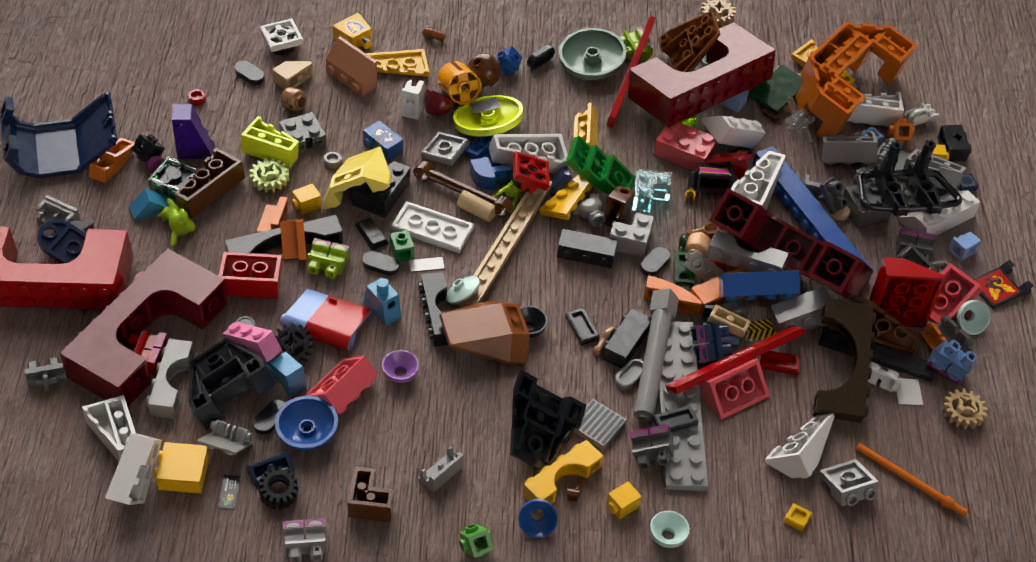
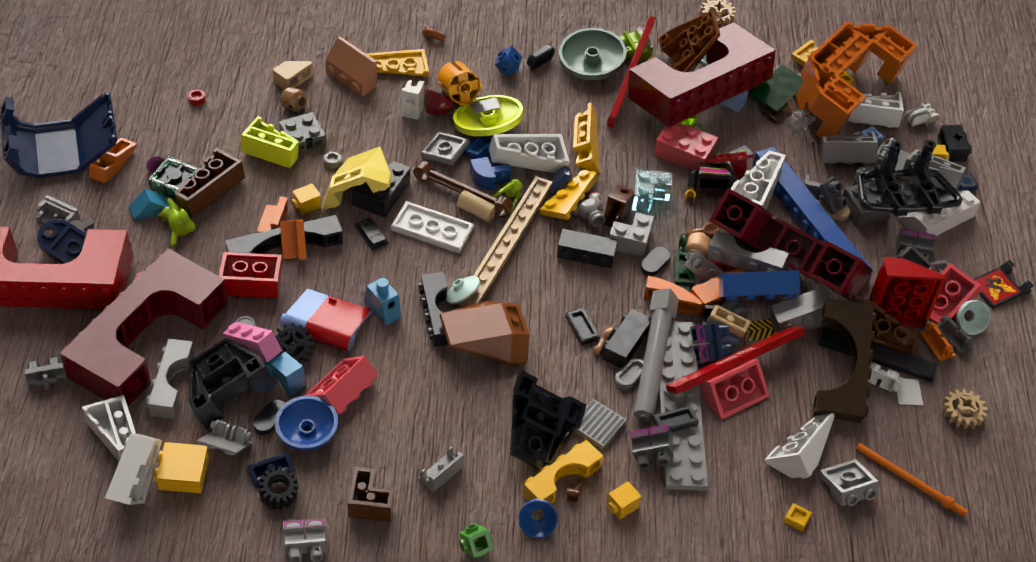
(147, 147): black brick -> none
(149, 347): red hips -> none
(189, 134): dark purple wedge -> none
(229, 491): sticker -> none
(249, 72): tile -> none
(269, 175): yellowish green gear -> none
(281, 37): white piece -> none
(327, 258): lime hips -> none
(354, 30): yellow torso -> none
(380, 263): tile -> none
(381, 136): blue brick -> none
(400, 360): medium lavender piece -> none
(402, 246): green brick -> none
(426, 264): white sticker -> none
(486, 68): reddish brown cylinder -> none
(529, 173): red piece -> none
(536, 318): black piece -> none
(598, 168): green slope -> none
(671, 522): light aqua piece -> none
(734, 130): white slope -> none
(780, 362): red tile -> none
(907, 130): orange brick -> none
(951, 360): medium blue hips -> none
(964, 246): light blue brick -> none

